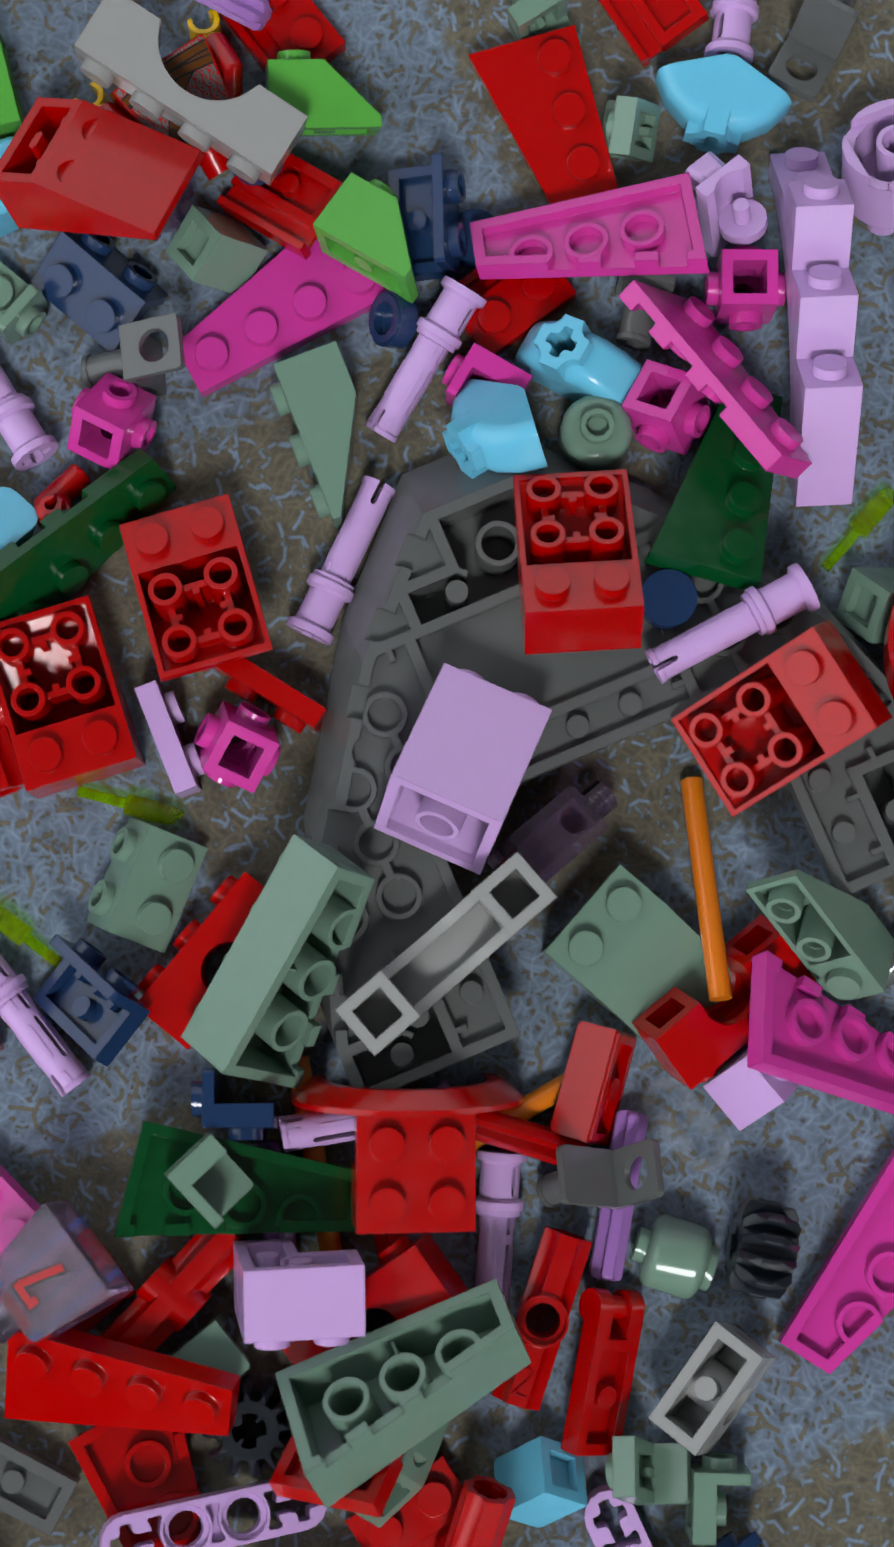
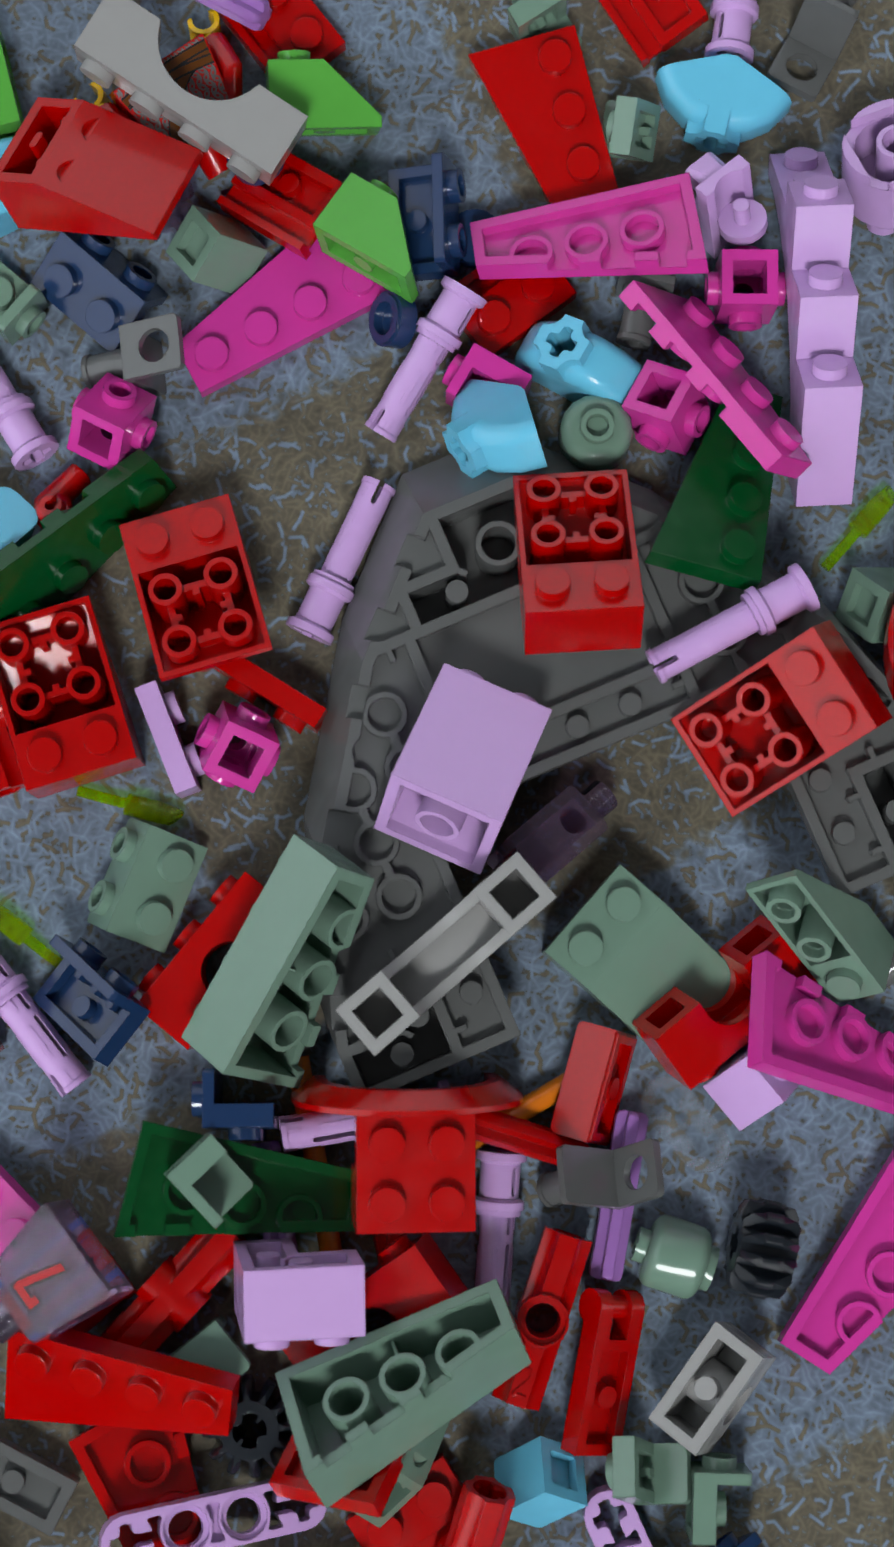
(324, 411): sand green slope -> none
(668, 599): dark blue tile -> none
(706, 889): orange bar -> none

